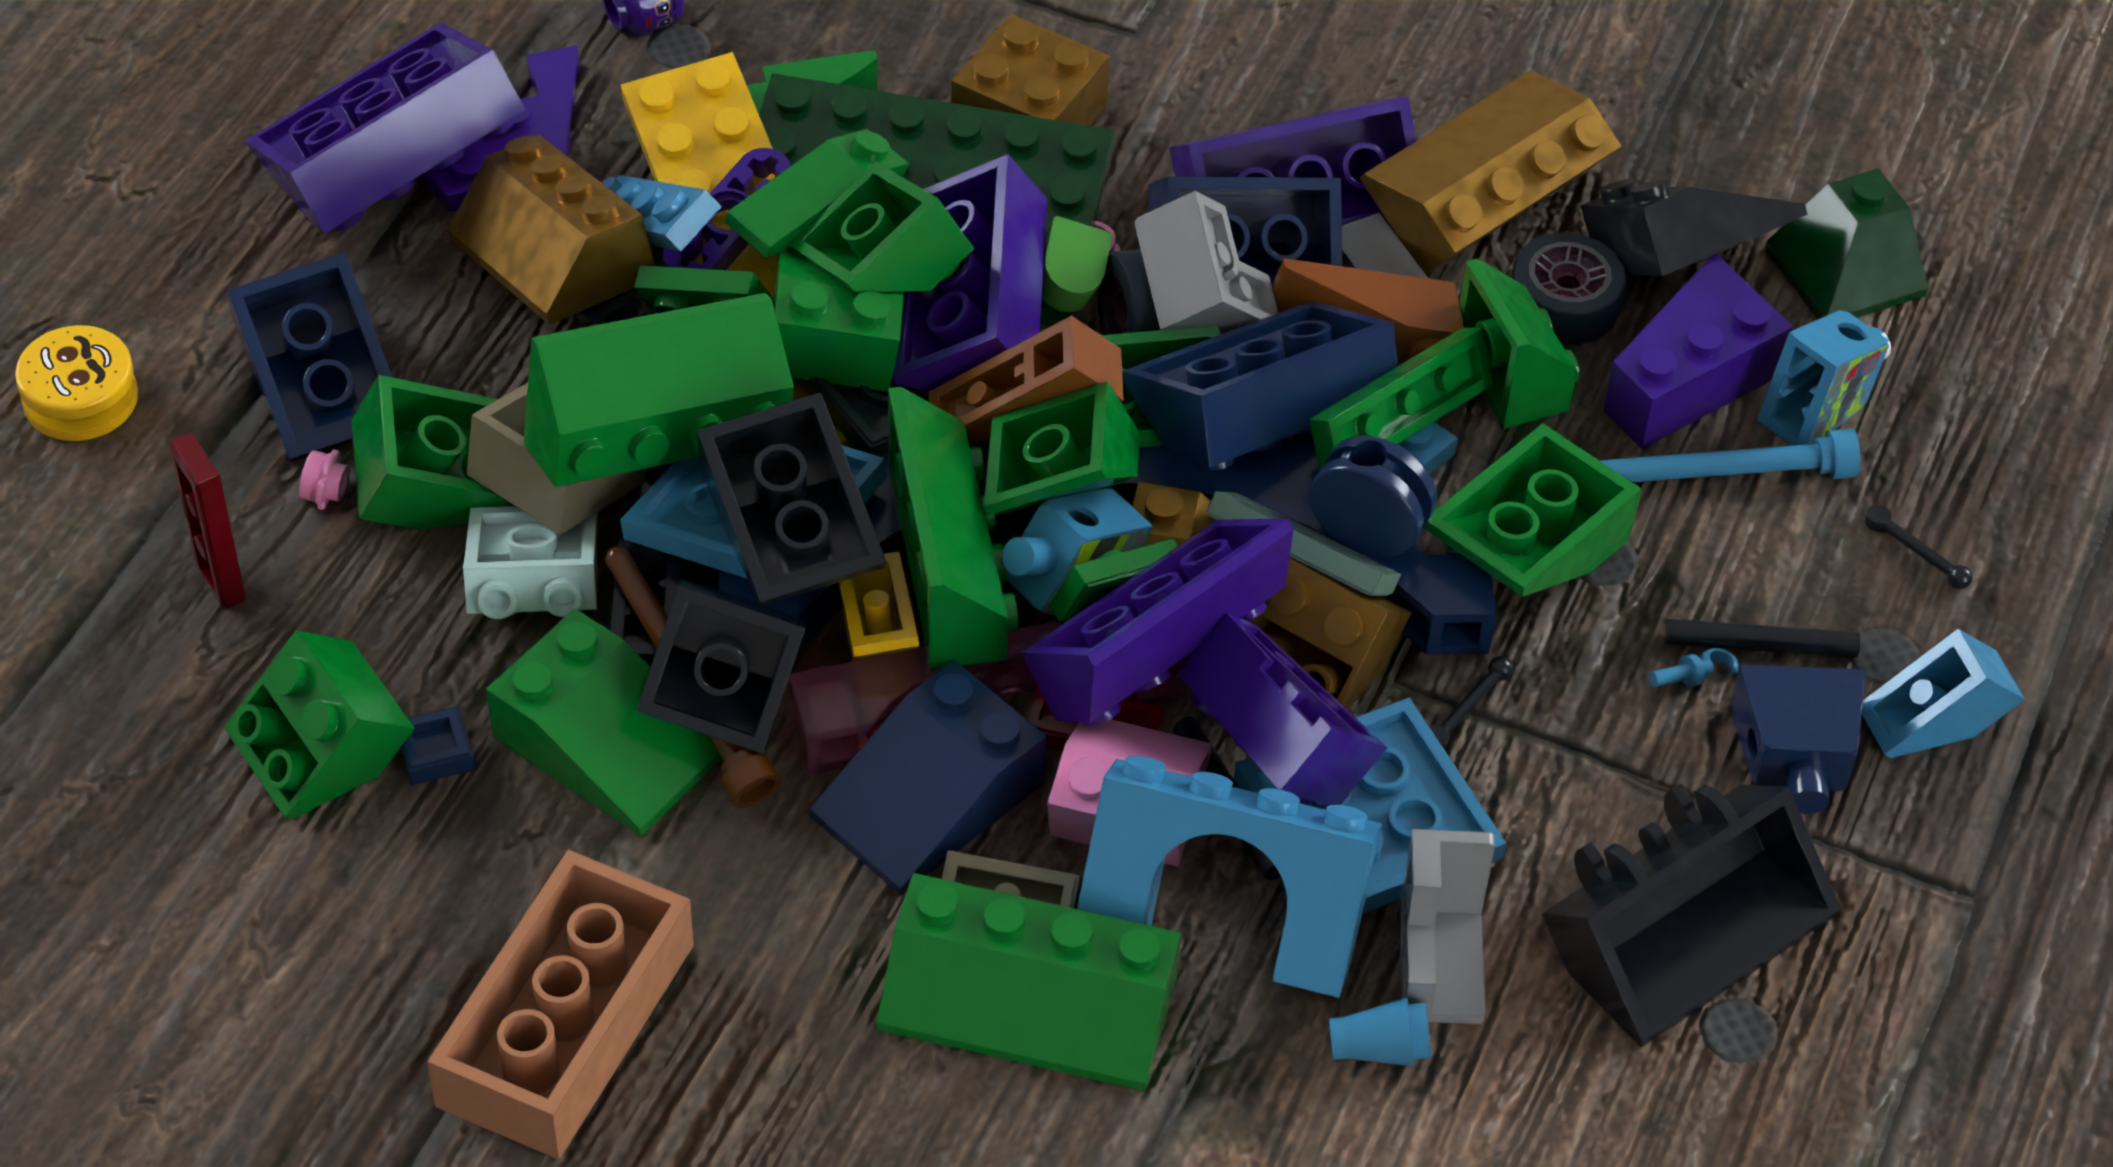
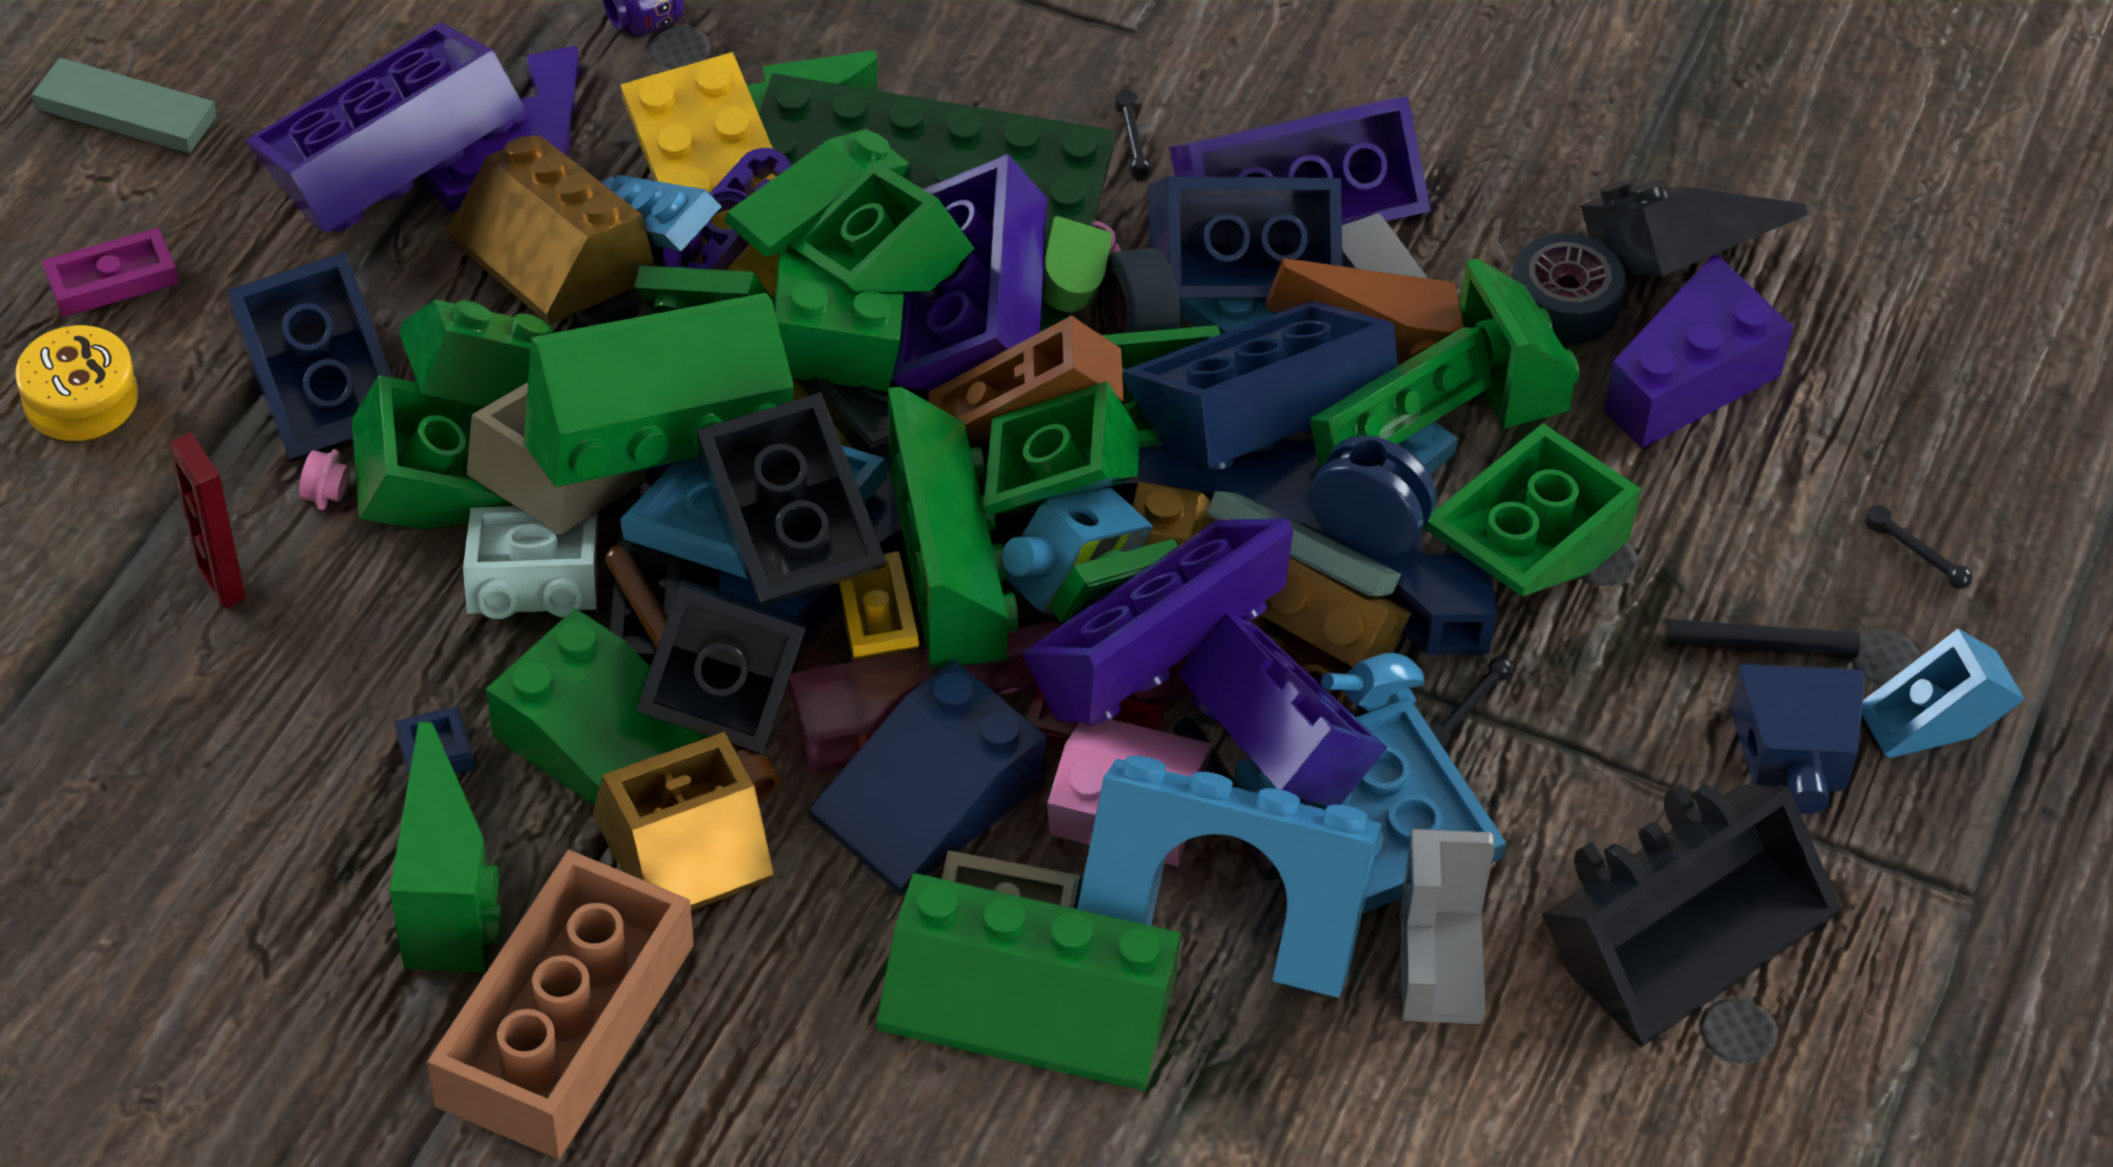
(110, 272): none -> magenta plate
(124, 105): none -> sand green tile
(317, 723): green slope -> none
(440, 871): none -> green slope
(468, 351): none -> green slope
(687, 822): none -> pearl gold slope
(1035, 75): pearl gold brick -> none
(1127, 103): none -> black hinge
(1197, 268): light grey panel -> none
(1377, 681): none -> dark azure hand
(1383, 1034): dark azure cone -> none
(1488, 166): pearl gold slope -> none
(1693, 669): dark azure hand -> none
(1828, 359): dark azure torso -> none
(1832, 455): dark azure piece -> none
(1852, 249): dark green slope -> none

